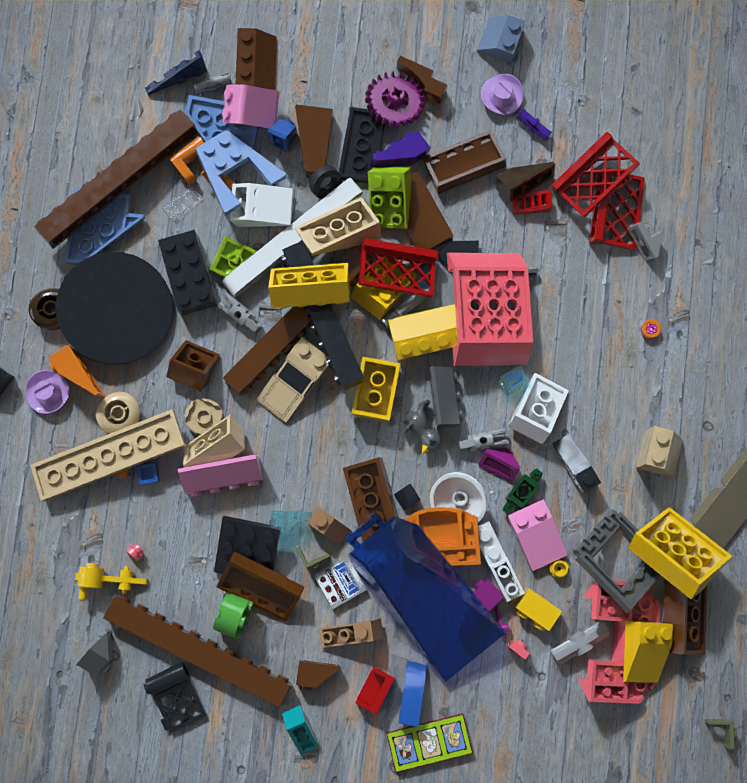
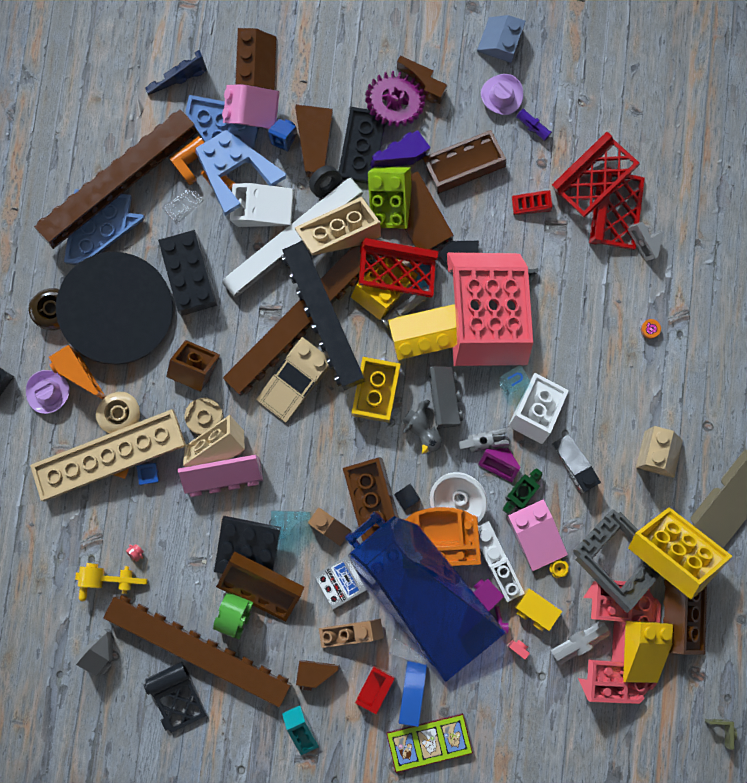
(212, 83): light grey pin -> none
(230, 256): lime slope -> none
(246, 319): light grey hinge -> none
(309, 285): yellow slope -> none
(315, 563): olive bracket -> none
(523, 179): dark brown slope -> none

